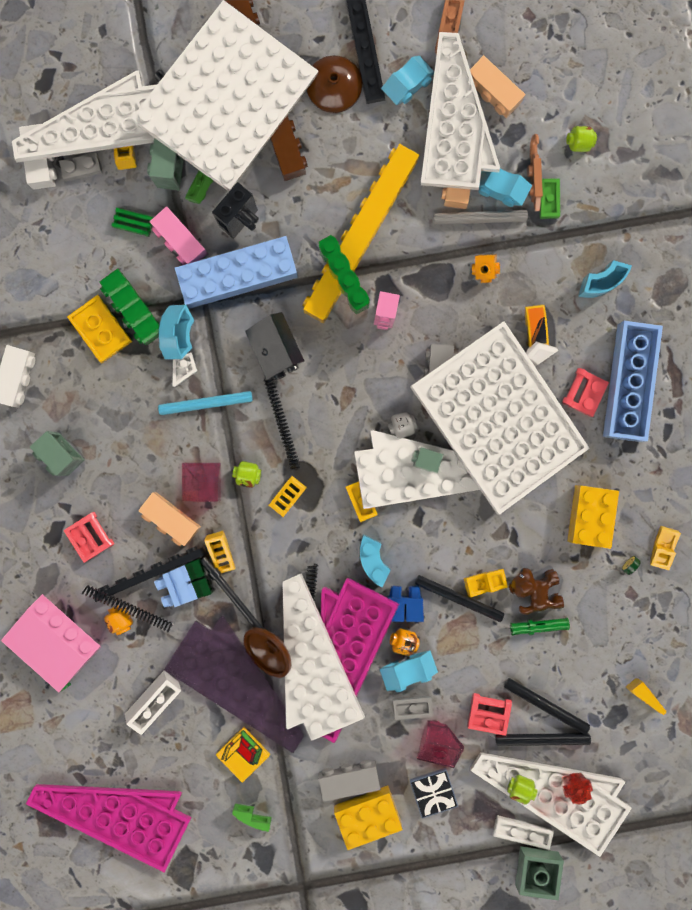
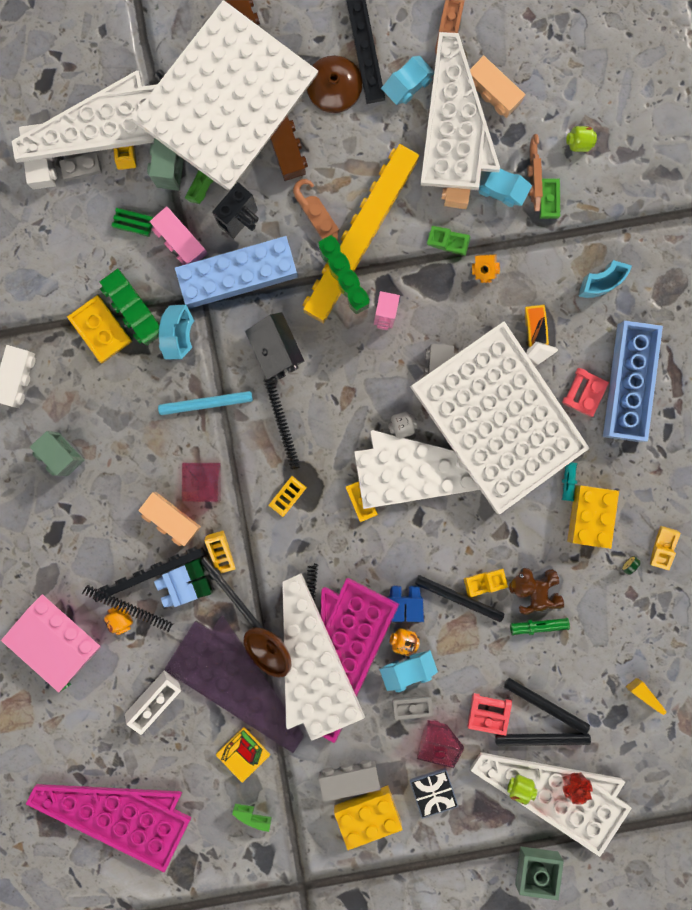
(83, 540): coral plate -> none
(183, 369): white piece -> none
(247, 474): lime head -> none
(315, 211): none -> nougat plate
(371, 560): medium azure brick -> none
(427, 460): sand green brick -> none
(448, 241): none -> bright green slope
(480, 217): light grey axle -> none
(523, 832): white tile -> none
(569, 482): none -> teal pin

